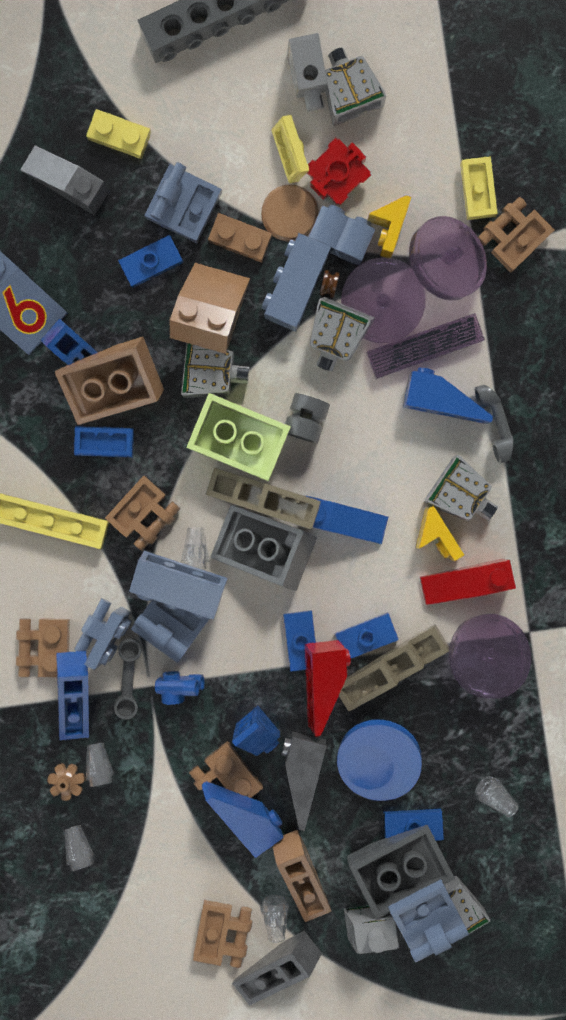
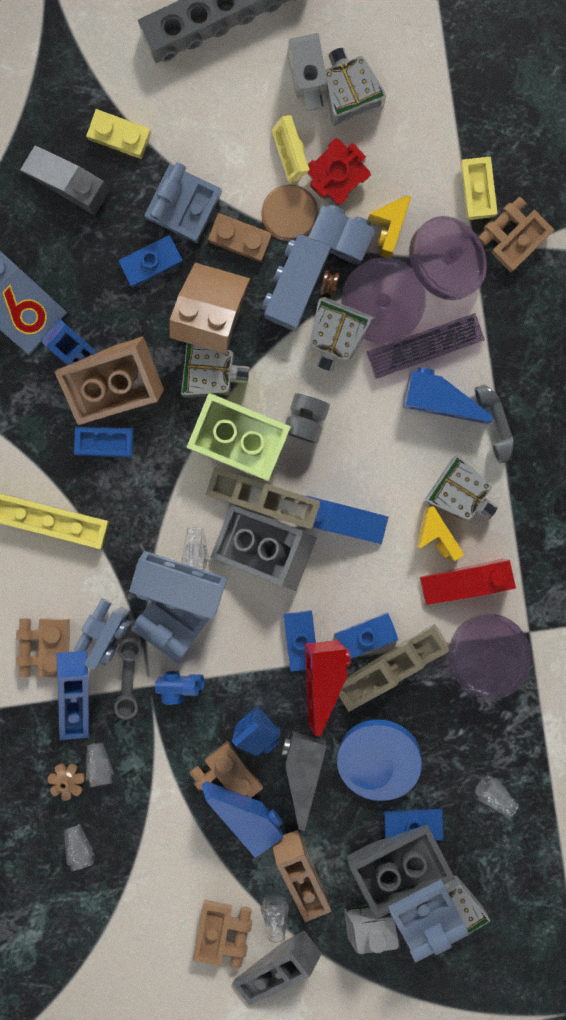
(136, 507): medium nougat plate -> none

